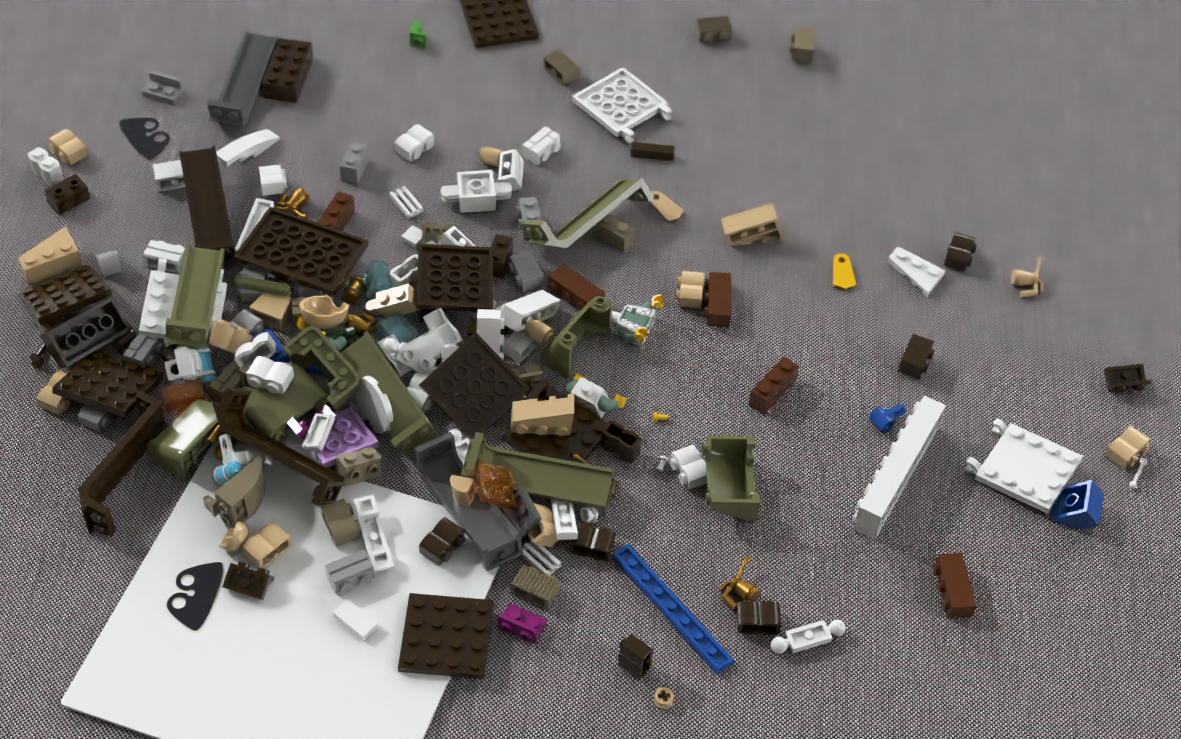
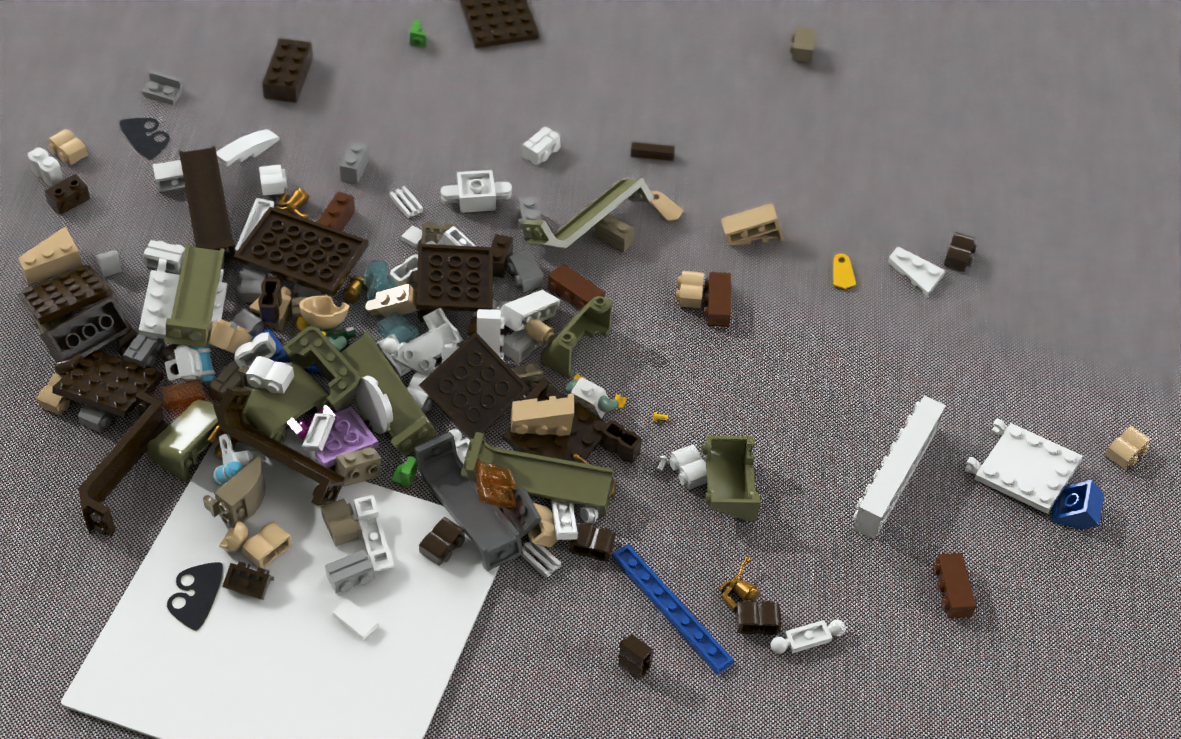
(37, 360): dark brown hand -> none
(69, 364): none -> dark brown arm
(243, 80): dark grey panel -> none
(261, 285): olive axle -> none
(270, 300): none -> dark brown brick
(361, 325): pearl gold piece -> none
(405, 473): none -> bright green bracket
(414, 142): white brick -> none
(446, 636): dark brown plate -> none
(463, 490): tan brick -> none
(490, 156): tan brick -> none
(511, 169): white brick -> none
(522, 623): magenta bracket -> none
(535, 587): dark tan brick -> none
(561, 66): dark tan brick -> none
(621, 103): white plate -> none
(636, 321): torso -> none
(659, 703): tan bush -> none
(713, 28): dark tan brick -> none
(773, 385): reddish brown brick -> none
(885, 418): blue axle -> none
(916, 356): dark brown brick -> none
(1025, 278): tan piece -> none
(1126, 377): dark brown bracket -> none
(1142, 462): white hinge -> none

